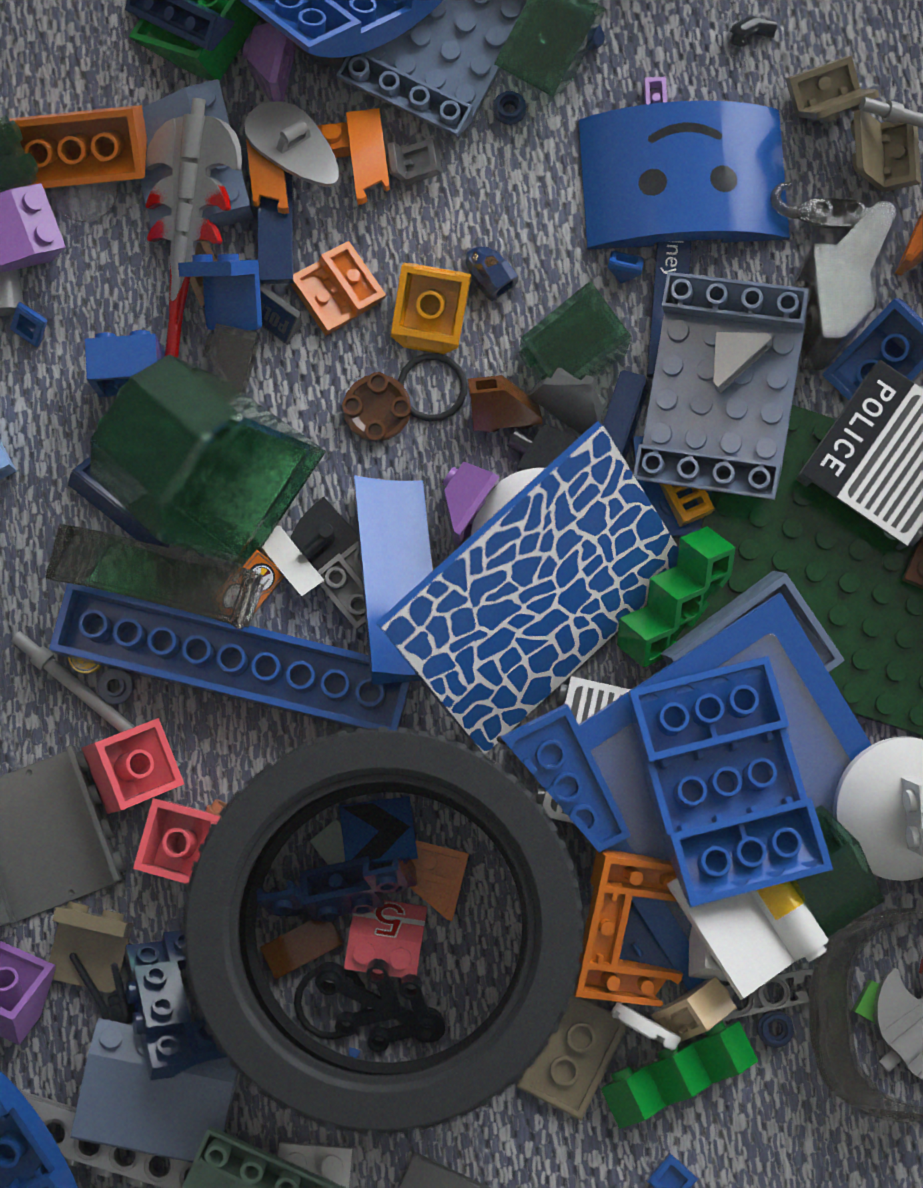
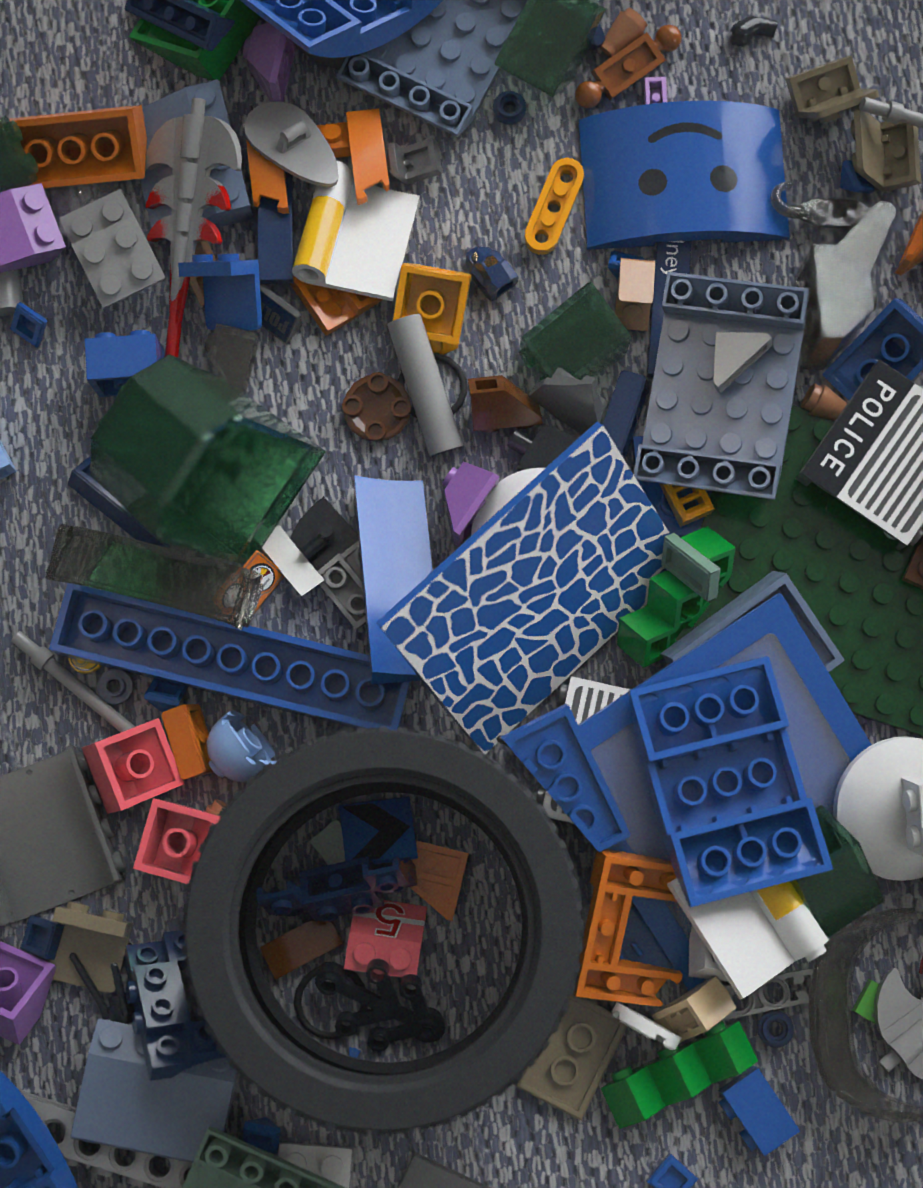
(42, 937): none -> dark blue tile
(112, 248): none -> light grey bracket
(164, 695): none -> blue slope
(188, 739): none -> orange slope
(236, 749): none -> light blue cylinder
(262, 1134): none -> blue slope
(355, 244): none -> white door
(424, 384): none -> light grey brick
(558, 193): none -> light orange plate
(624, 30): none -> nougat cone
(628, 66): none -> dark orange plate
(635, 293): none -> slope
(690, 566): none -> sand green tile
(758, 1111): none -> blue brick
(822, 402): none -> nougat cone
(854, 181): none -> blue slope

